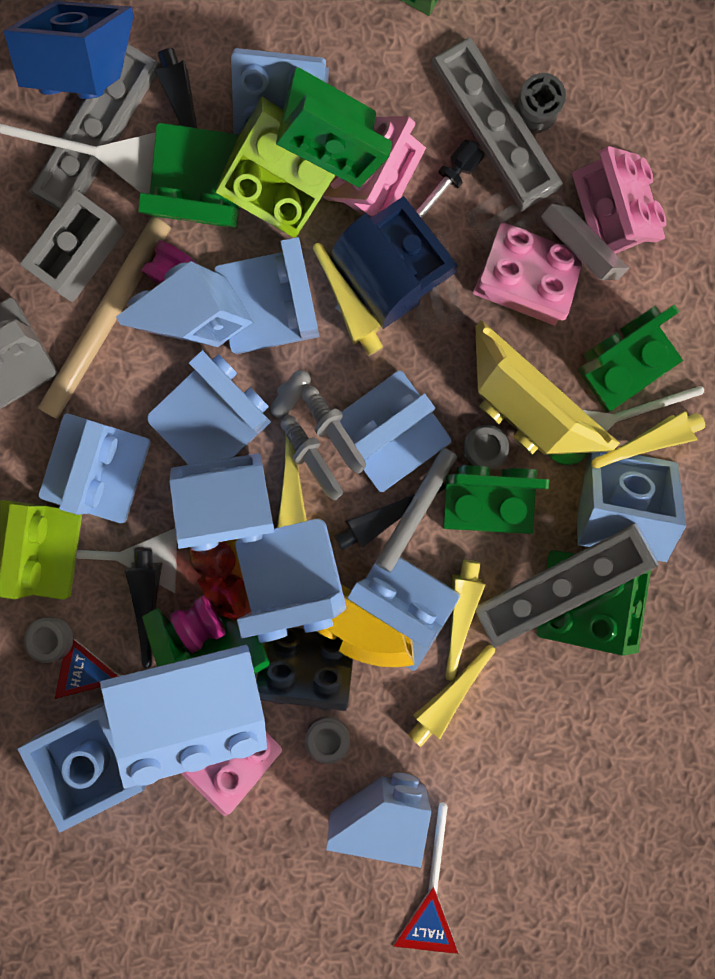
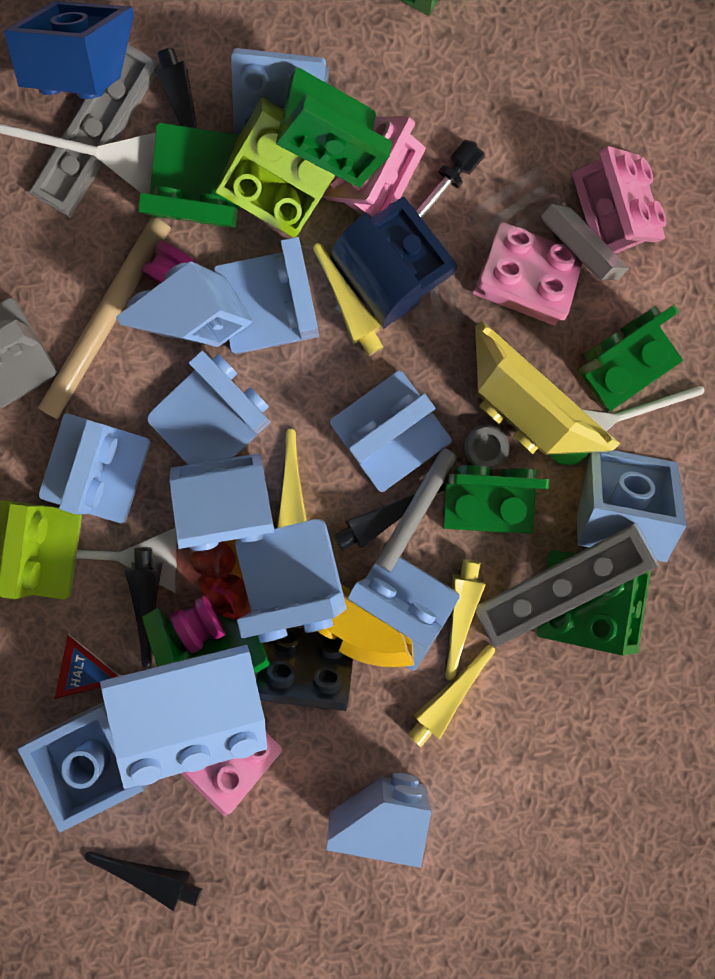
(48, 639): light grey tile -> none
(73, 246): light grey brick -> none
(160, 883): none -> black piece
(327, 740): light grey tile -> none
(328, 424): light grey piece -> none
(428, 924): piece -> none
(496, 124): light grey tile -> none
(535, 111): dark grey wheel -> none
(667, 433): light yellow piece -> none

